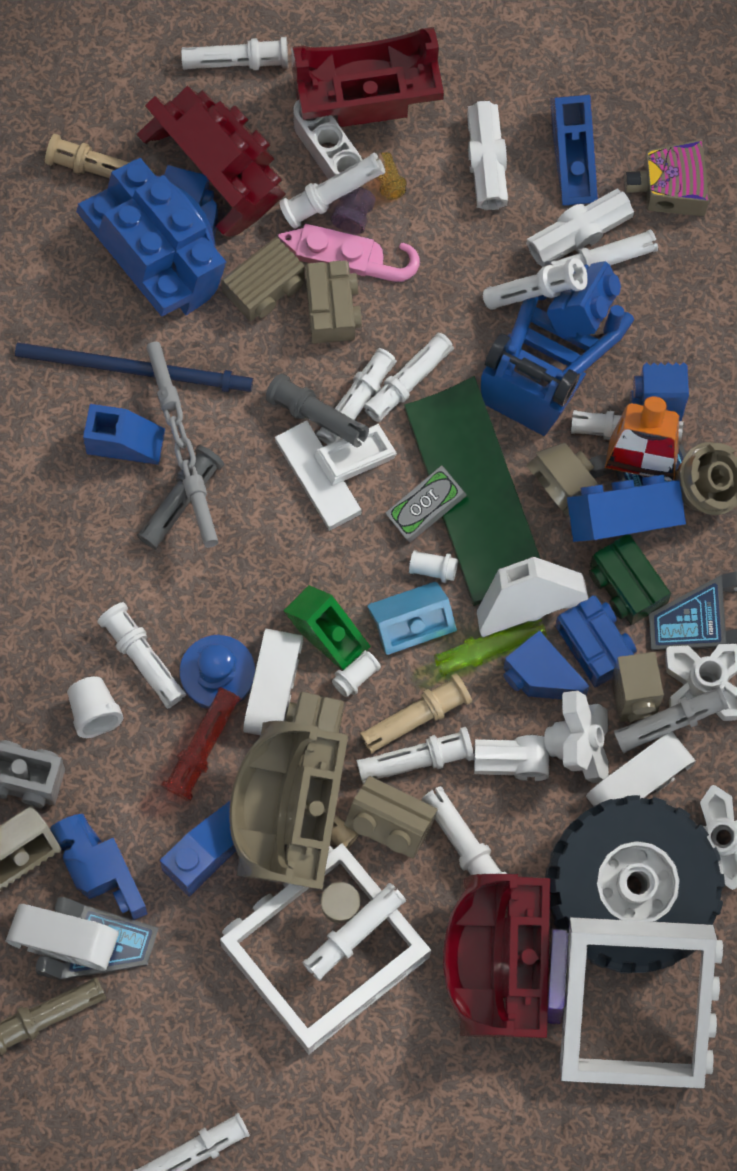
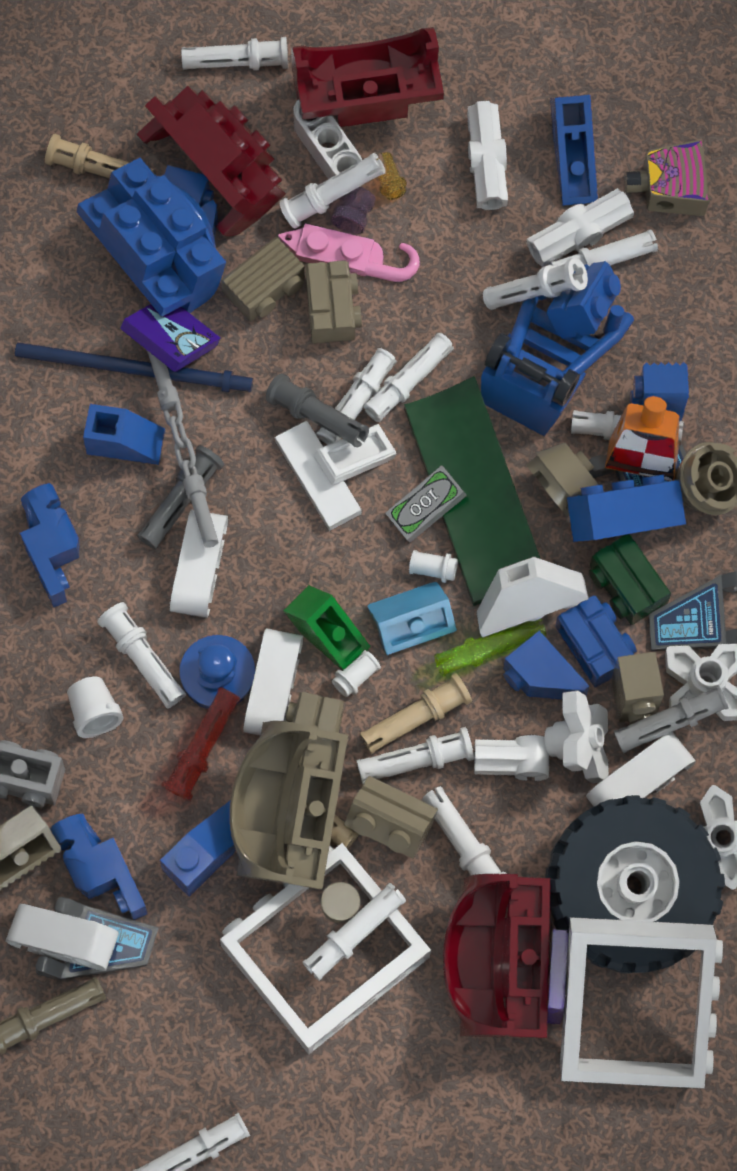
(49, 540): none -> blue plate
(172, 338): none -> dark purple tile
(196, 568): none -> white beam

